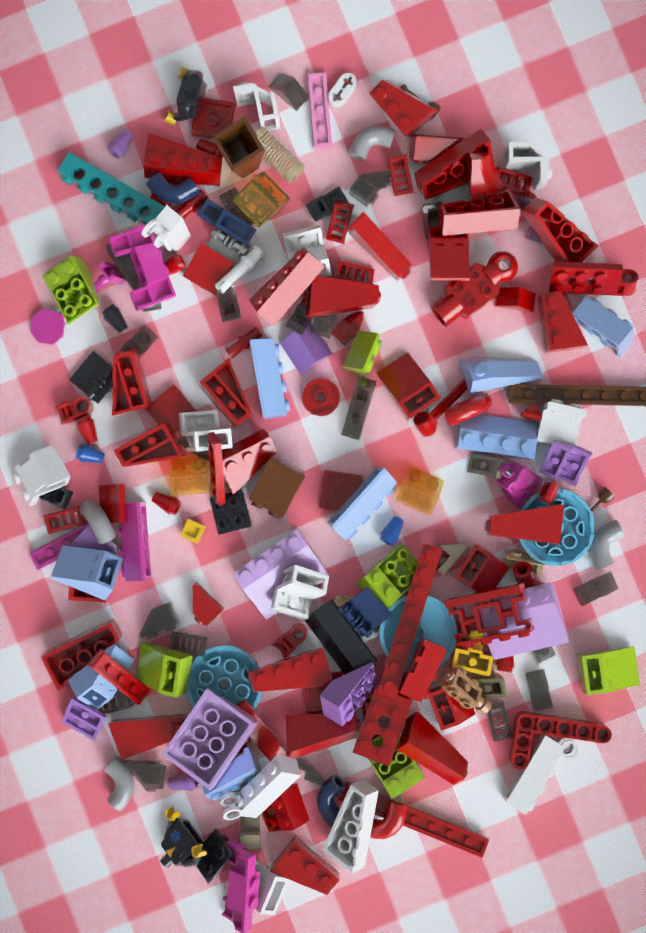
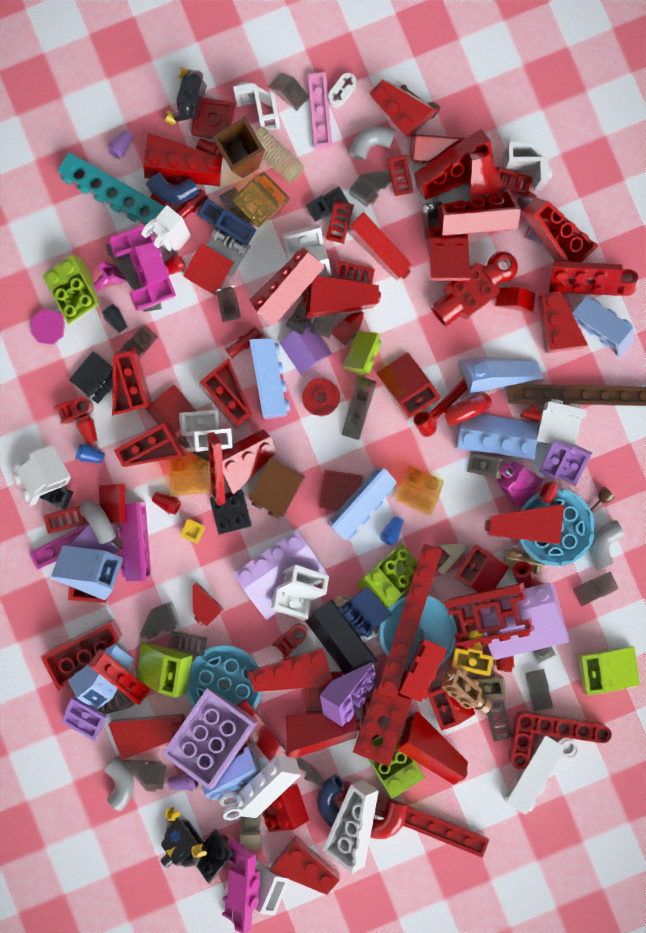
(246, 264): white pin -> none

